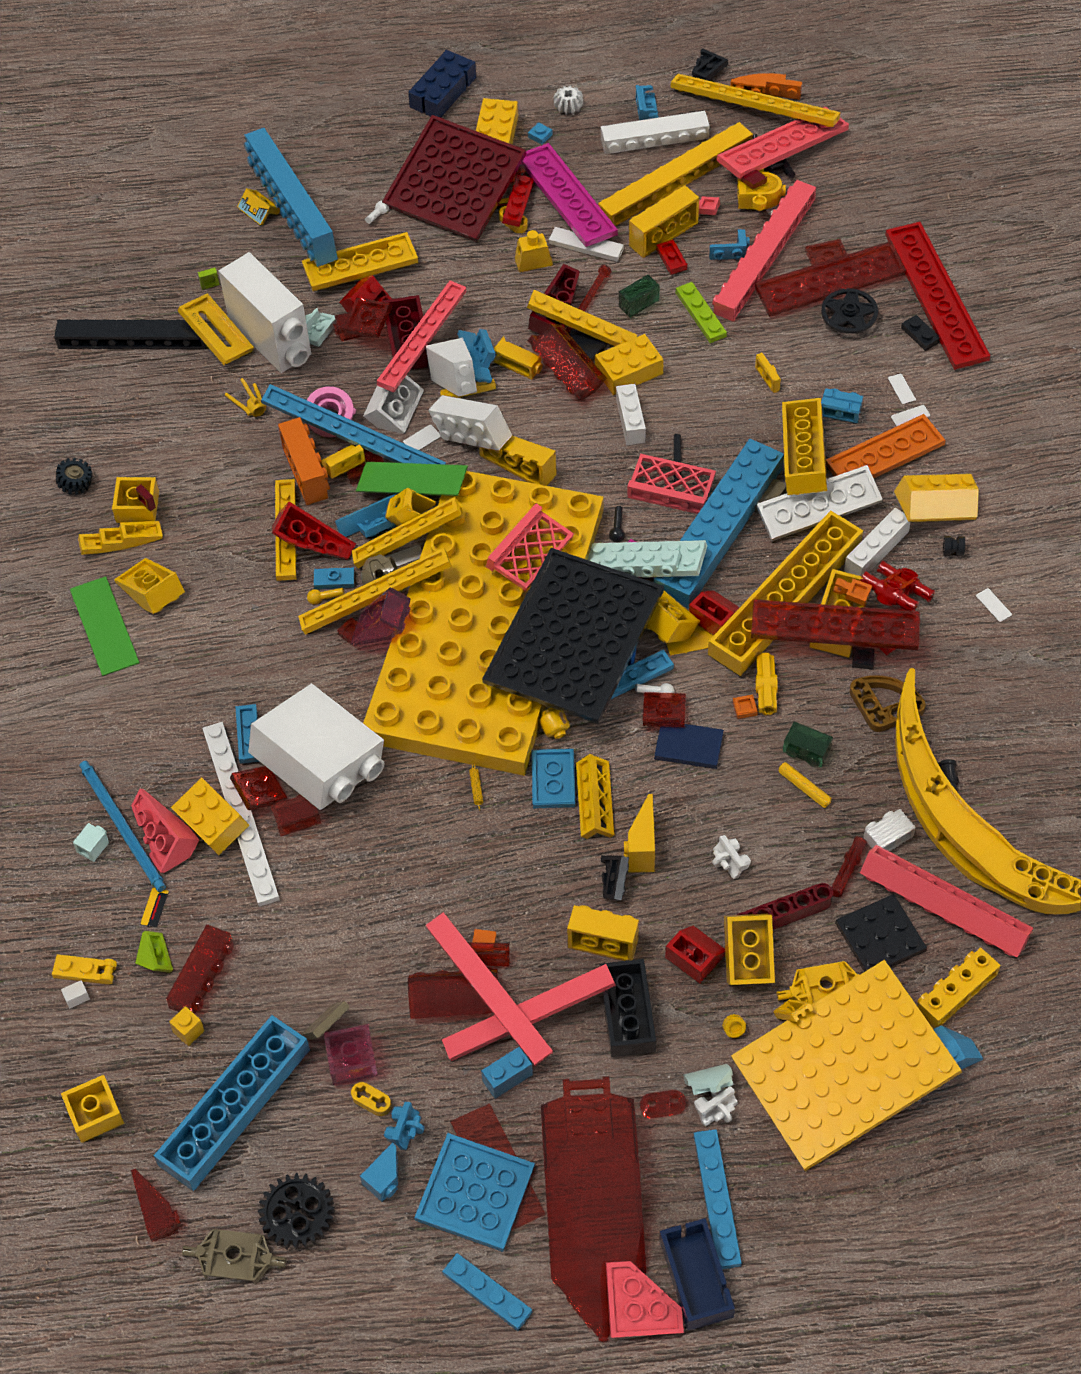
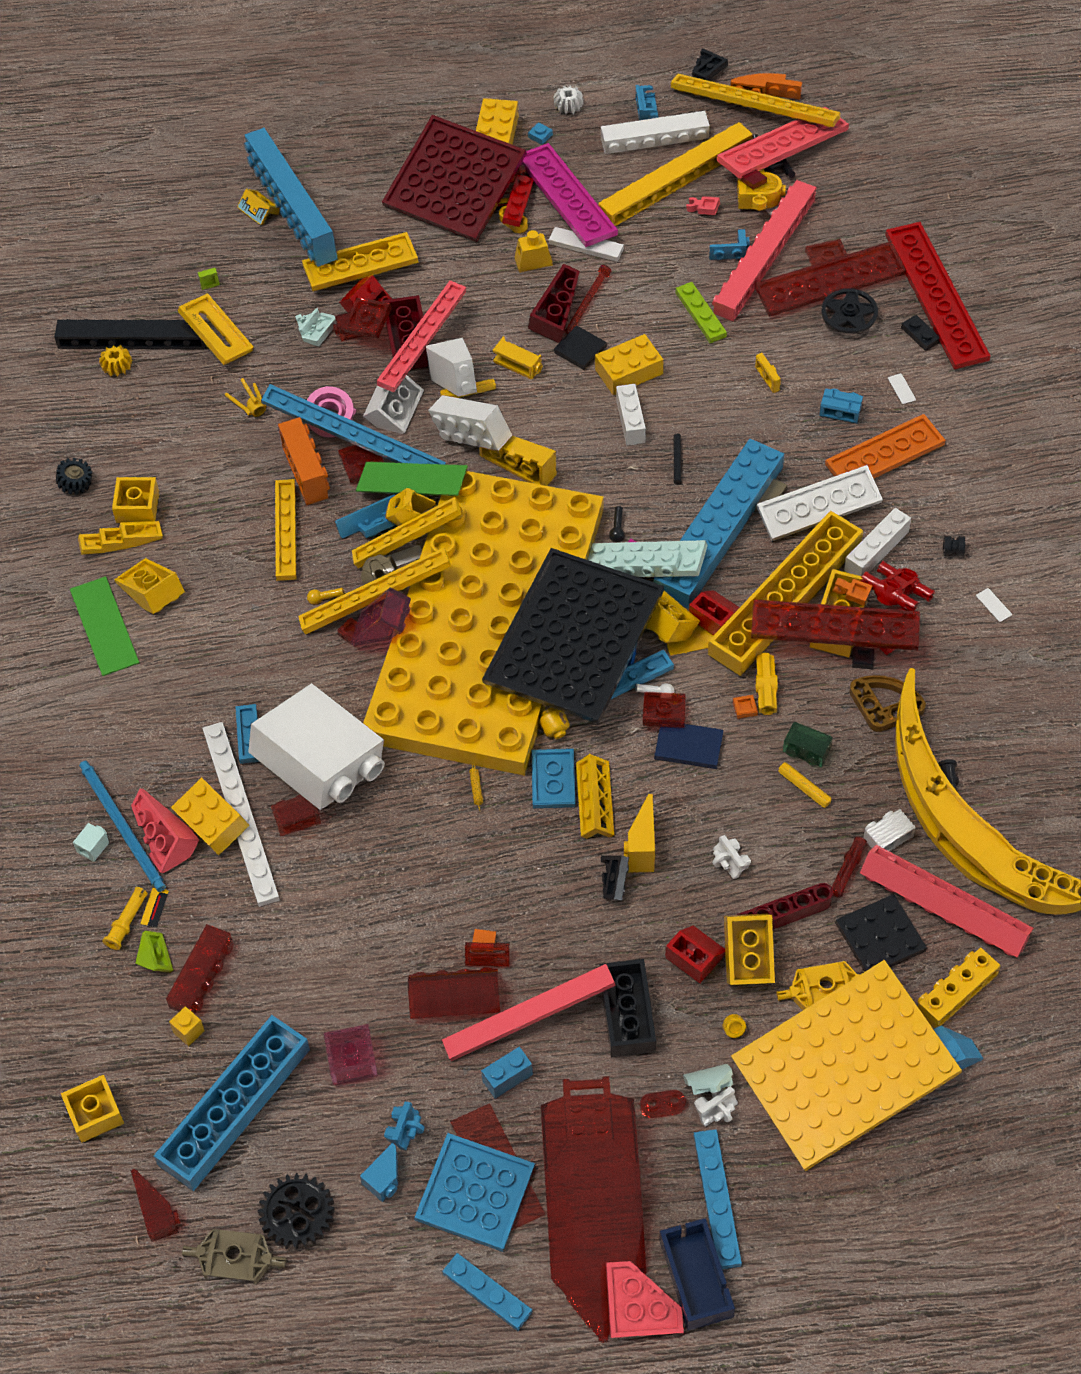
(75, 994): white slope -> none
(84, 969): yellow plate -> none
(115, 360): none -> yellow gear
(121, 926): none -> yellow pin
(145, 497): dark red tile -> none
(257, 787): clear red plate -> none
(265, 312): white brick -> none
(308, 532): red wedge -> none
(325, 1020): dark tan tile -> none
(334, 578): dark azure plate -> none
(343, 460): yellow panel -> none
(368, 1103): yellow beam -> none
(380, 208): white bar -> none
(422, 437): white sticker -> none
(442, 84): dark blue piece -> none
(480, 352): dark azure bracket -> none
(489, 989): coral tile -> none
(514, 539): coral fence -> none
(568, 361): clear red brick -> none
(578, 319): yellow plate -> none
(603, 933): yellow brick -> none
(639, 295): clear green brick -> none
(663, 221): yellow brick -> none
(667, 495): coral fence -> none
(671, 257): red plate -> none
(795, 1009): yellow tile -> none
(804, 446): yellow brick -> none
(907, 415): white sticker -> none
(938, 497): yellow slope -> none

